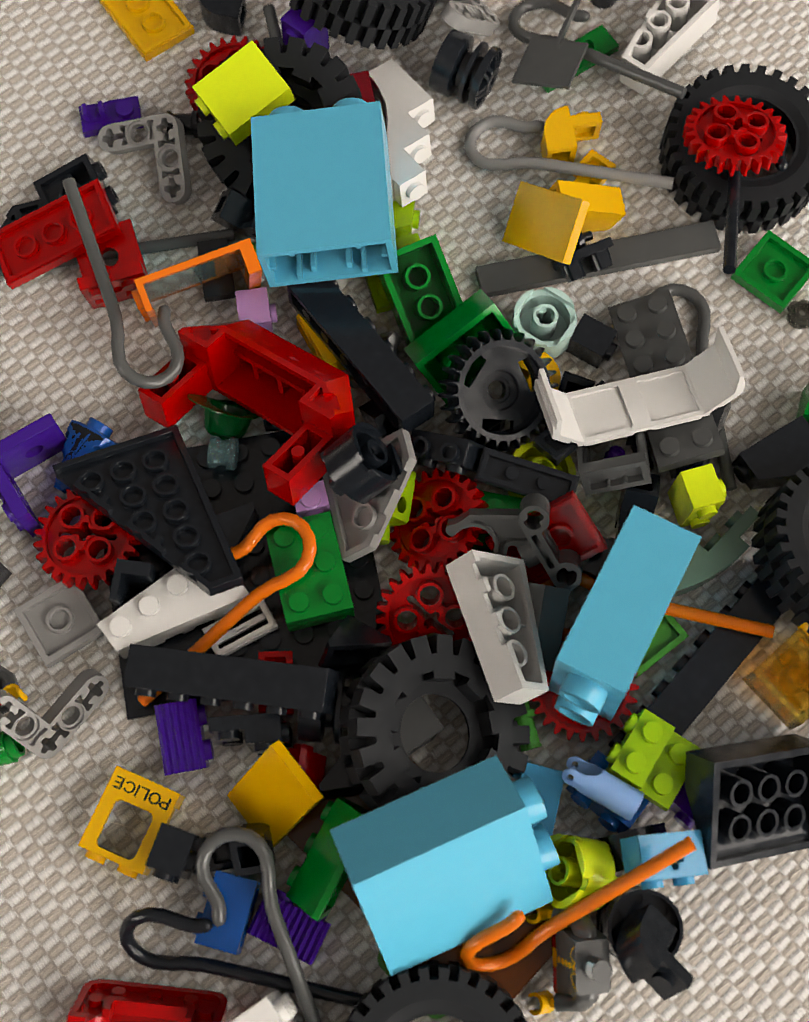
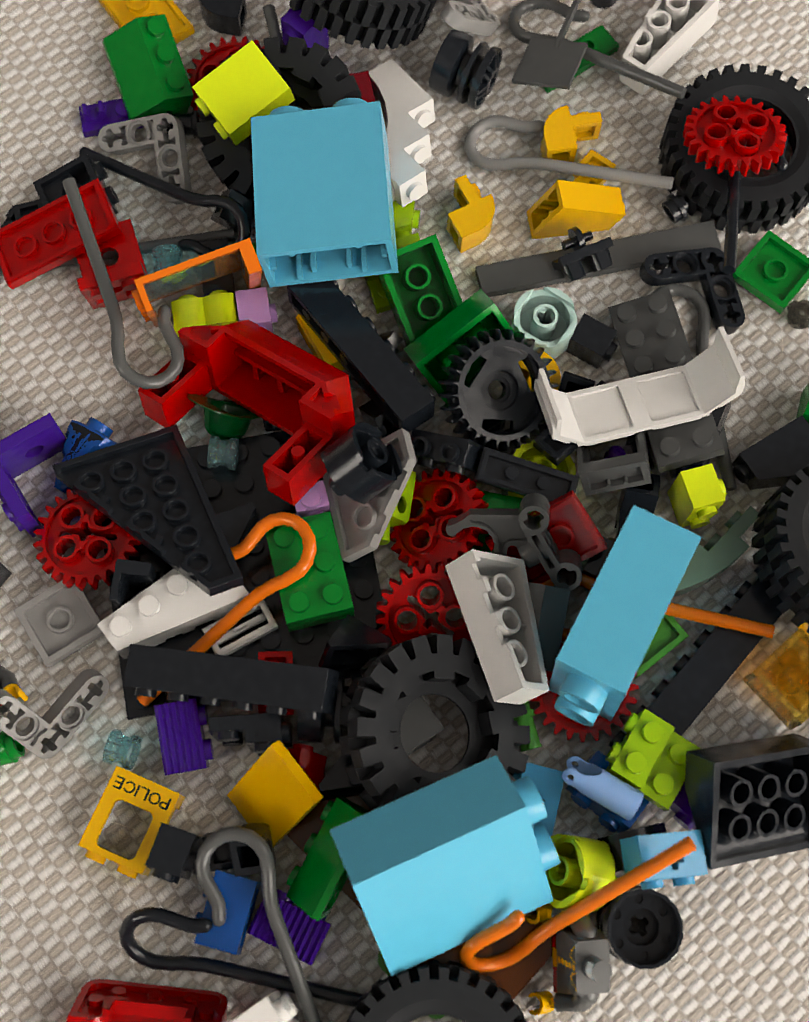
(122, 749): none -> clear light blue wheel
(148, 68): none -> green slope
(166, 256): none -> clear light blue wheel
(180, 194): none -> black piece
(198, 311): none -> neon yellow brick
(474, 219): none -> yellow brick
(545, 222): yellow tile -> none
(644, 952): black brick -> none
(676, 208): none -> black plate
(701, 272): none -> black beam

